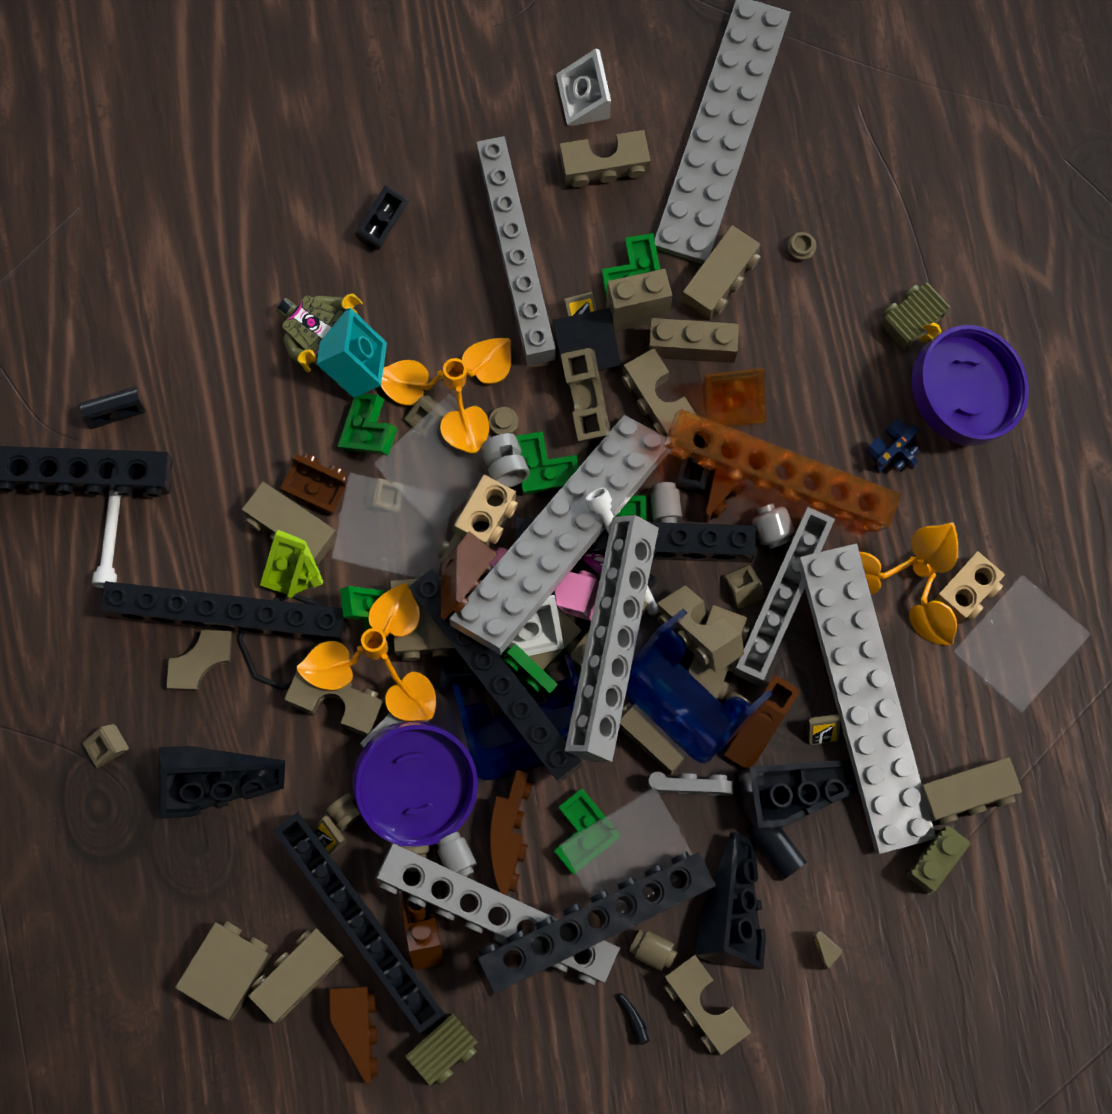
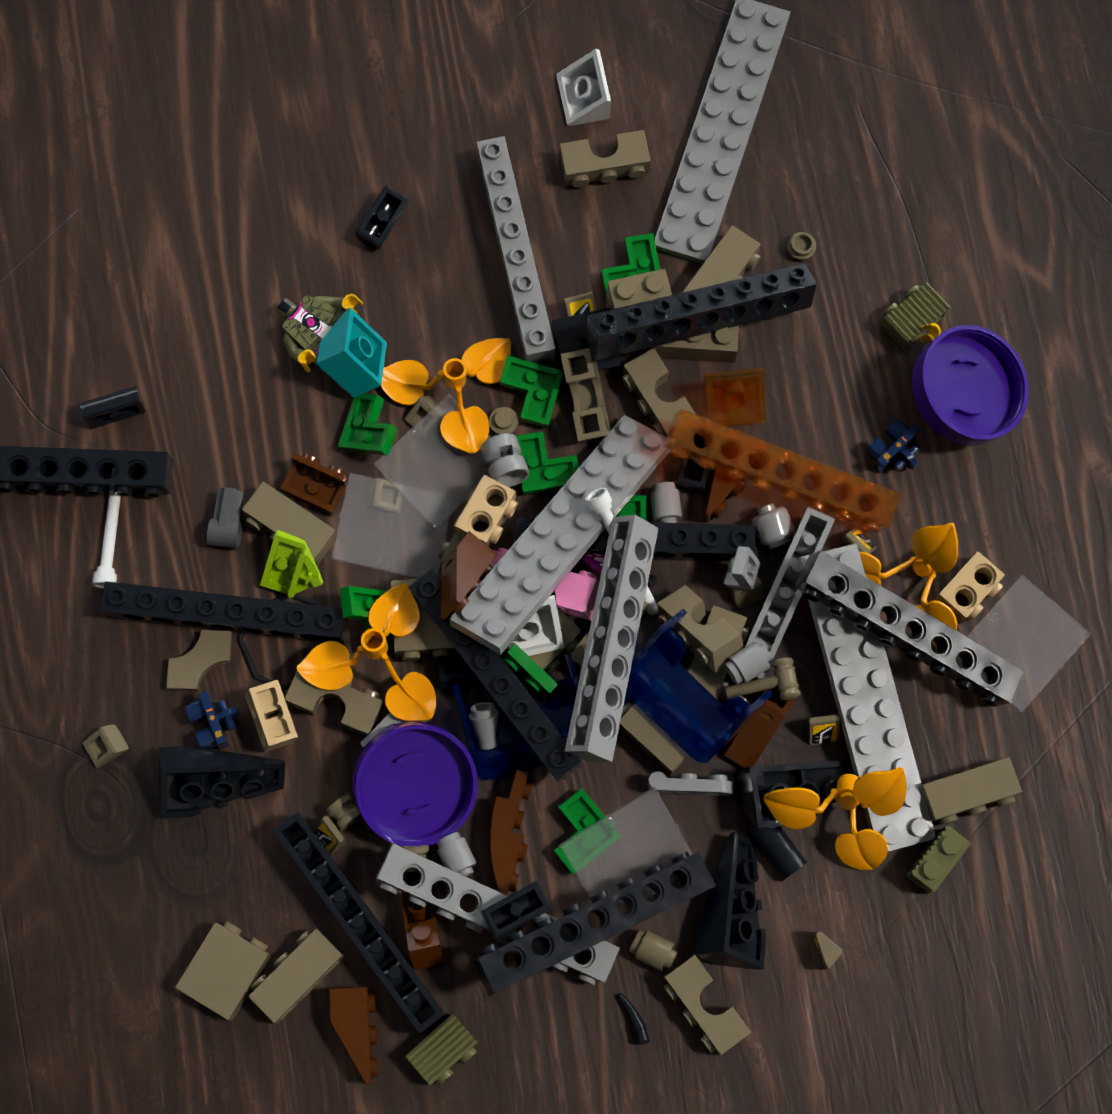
(204, 709): none -> dark blue hips
(225, 526): none -> dark grey piece
(271, 715): none -> tan brick
(484, 723): none -> light grey cone
(515, 910): none -> black brick
(538, 382): none -> green plate
(699, 311): none -> black brick
(742, 569): none -> light grey bracket
(748, 663): none -> light grey brick
(784, 679): none -> dark tan piece
(863, 543): none -> dark tan slope
(879, 790): none -> light orange plant
(1001, 675): none -> brick

